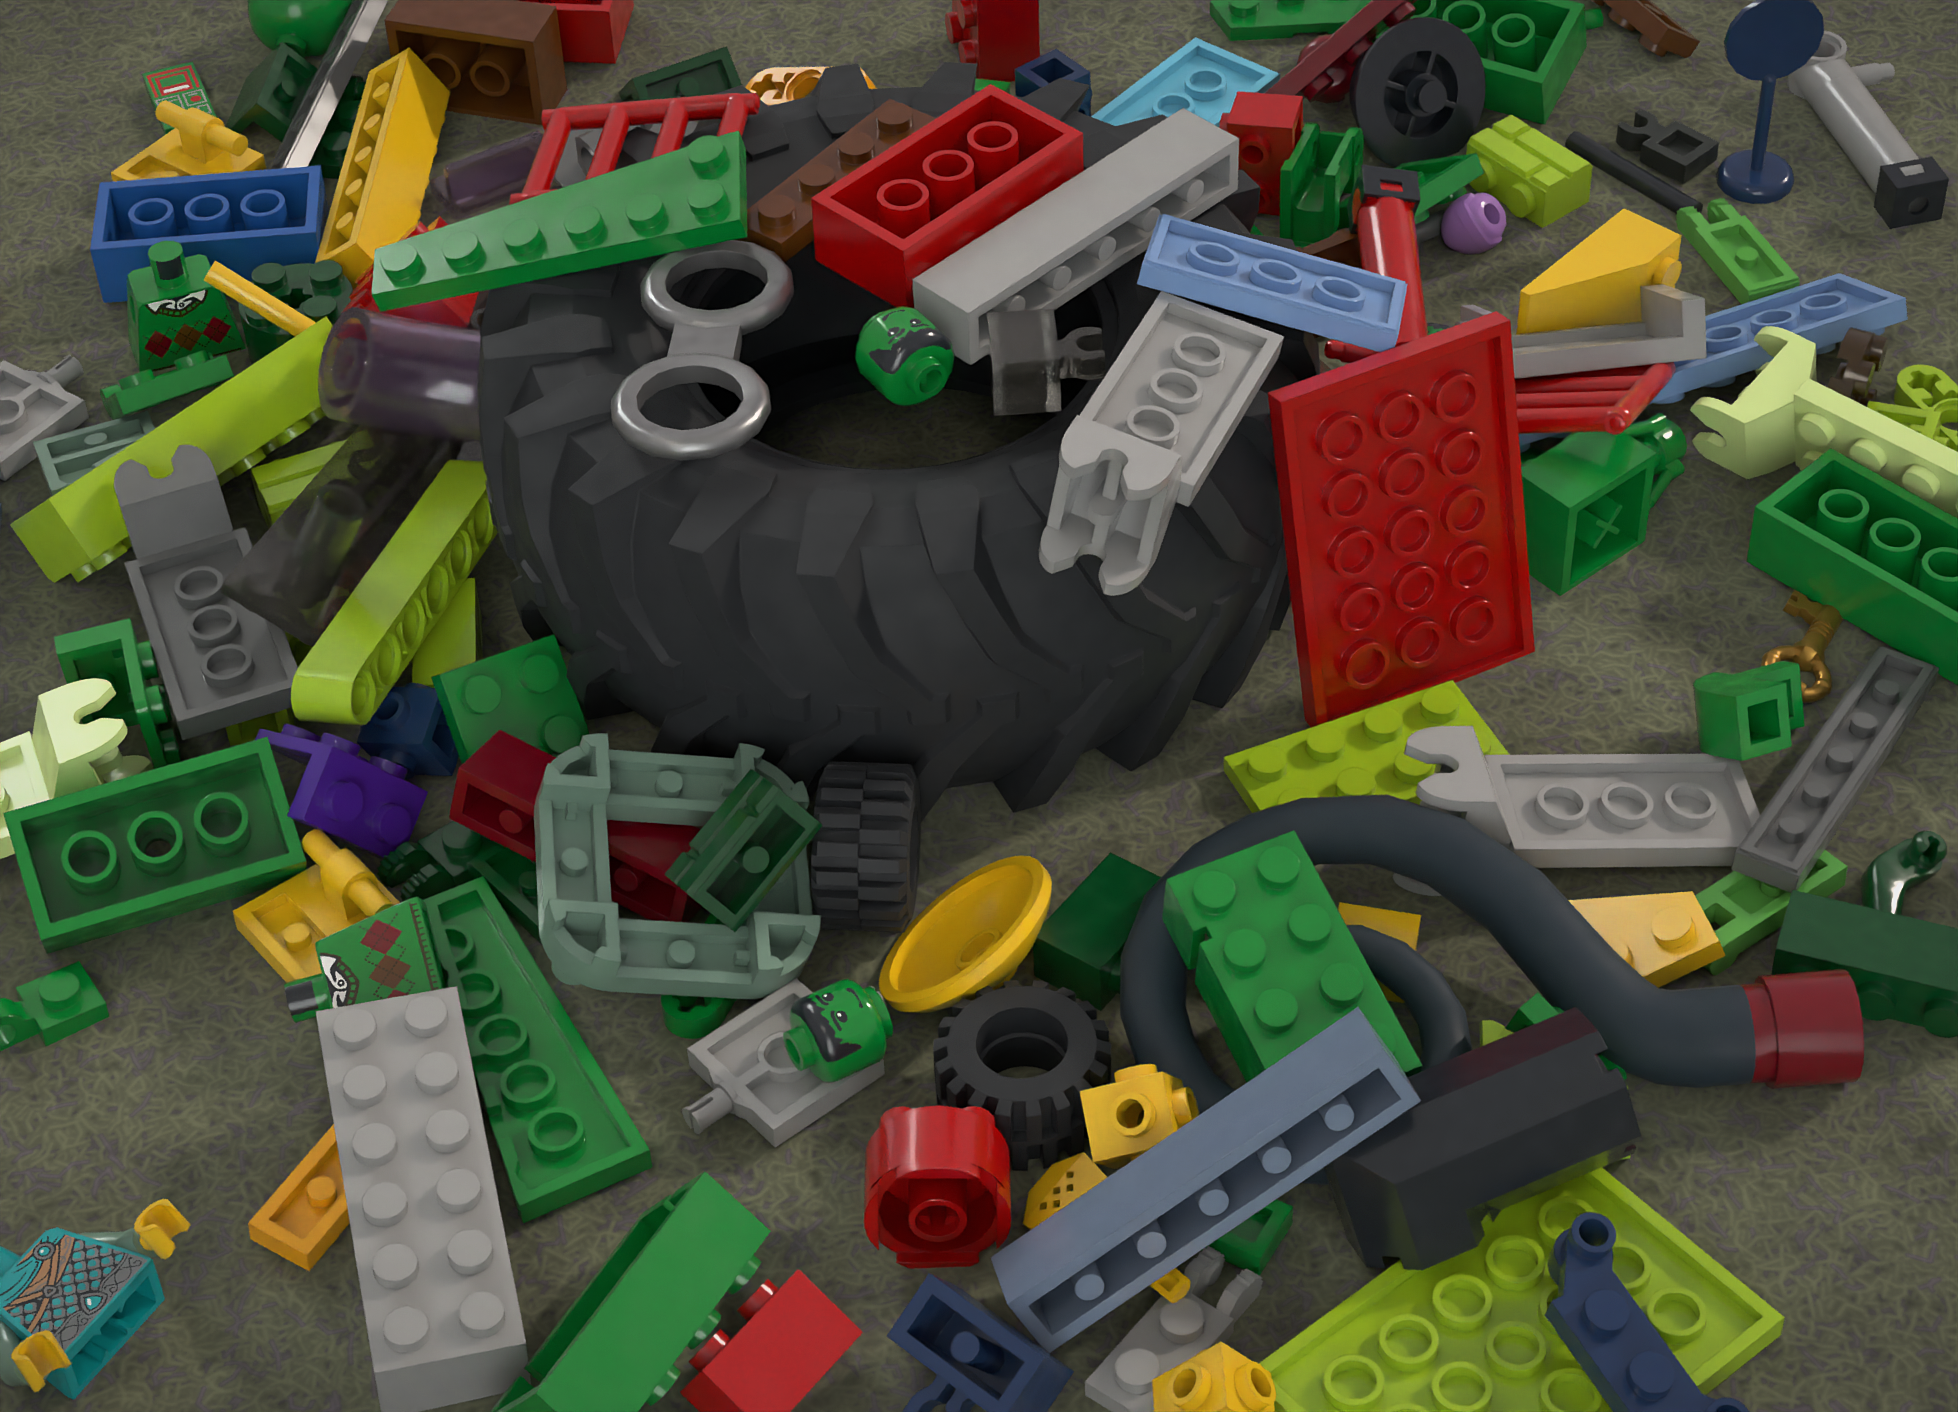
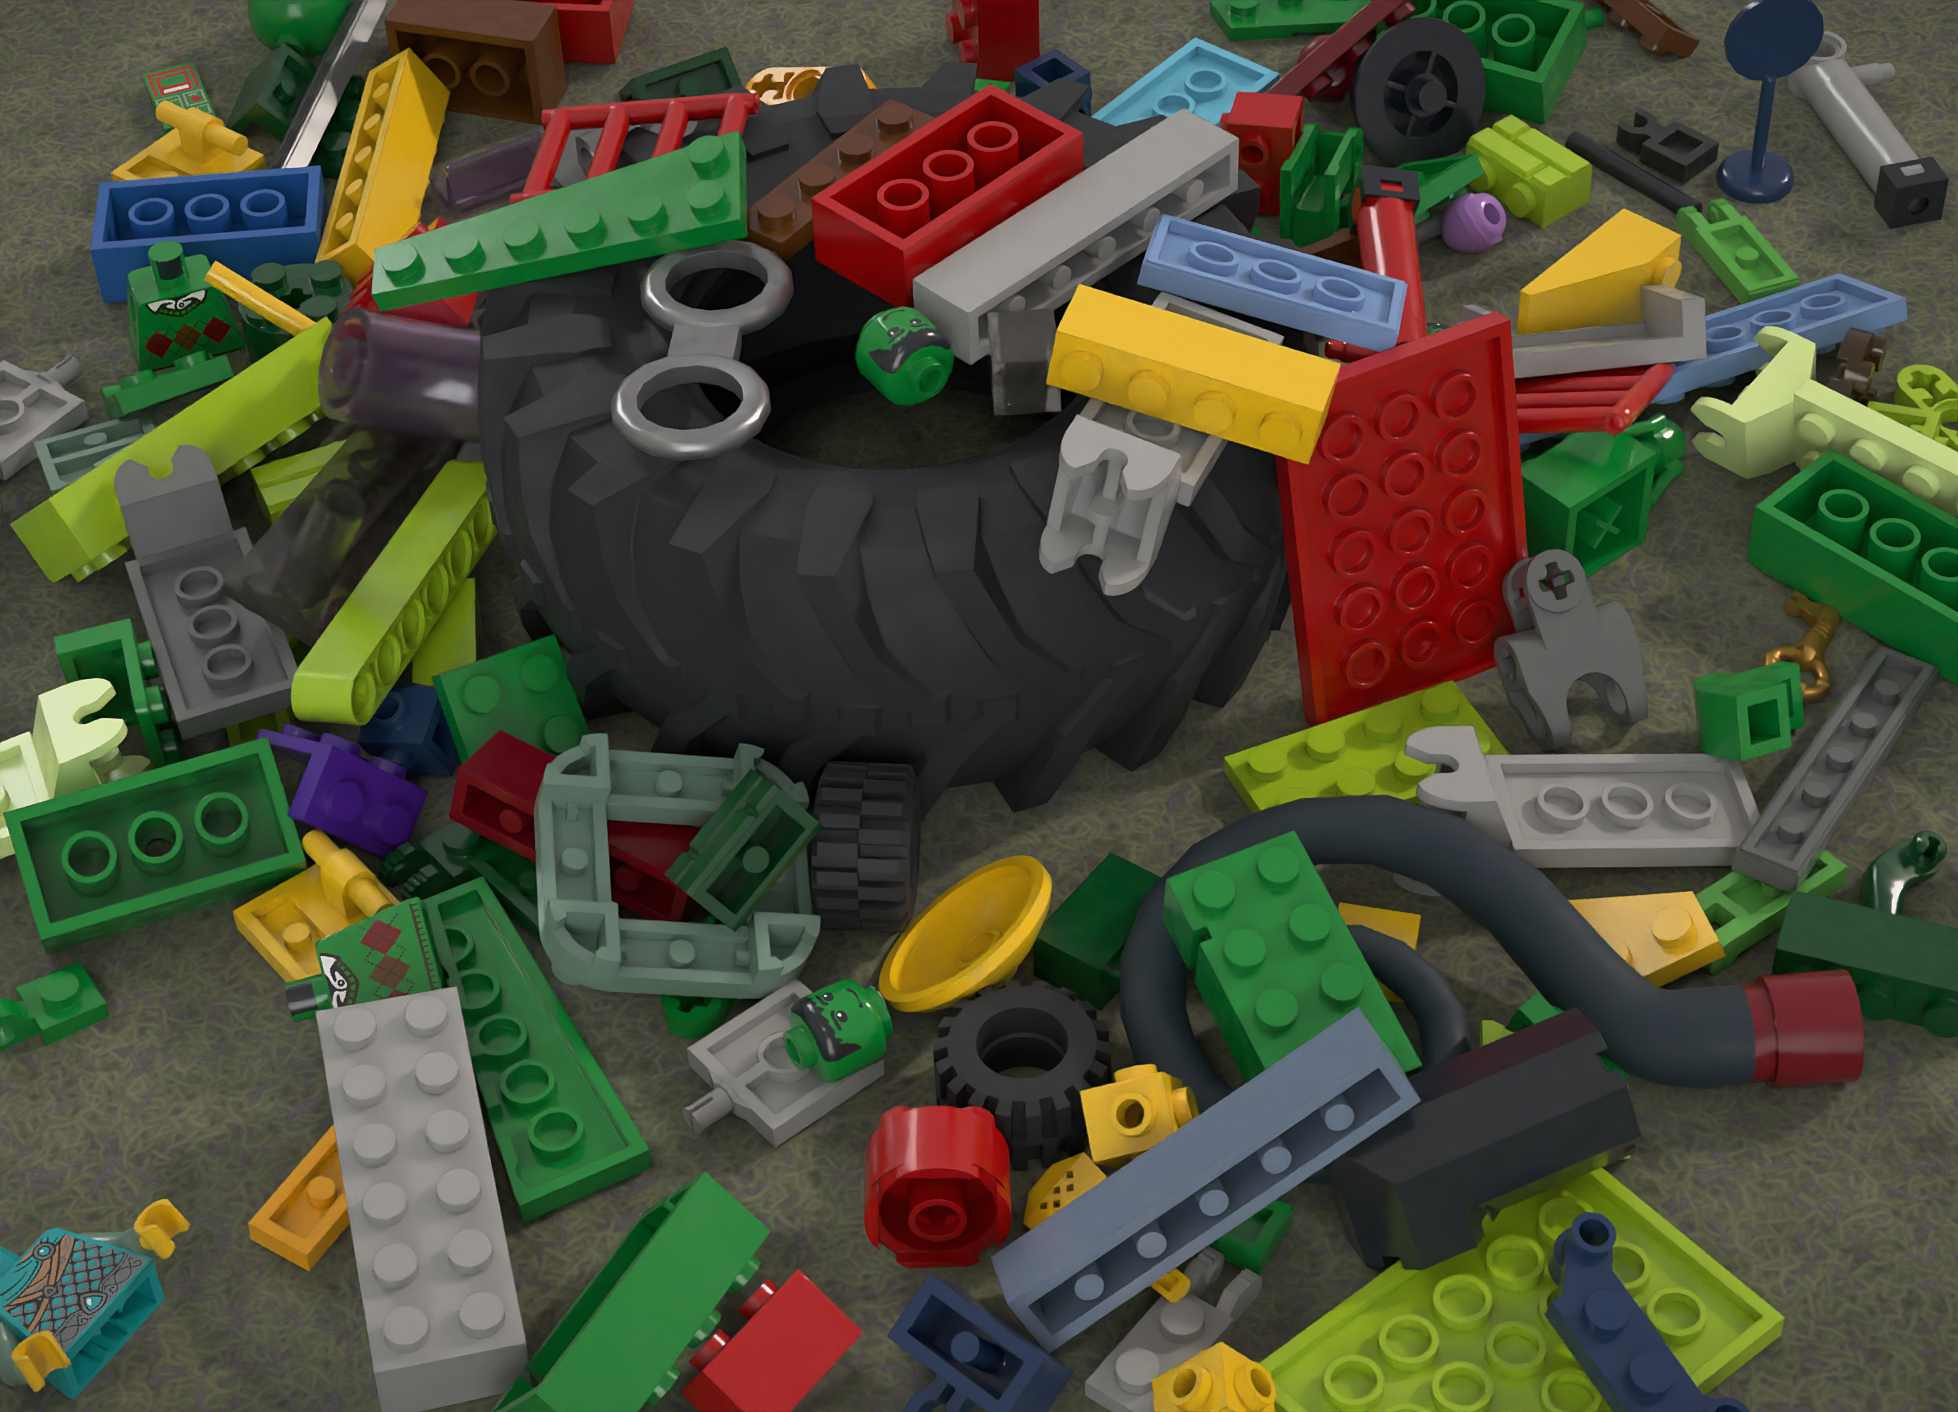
(1192, 373): none -> yellow brick
(1562, 641): none -> dark grey piece

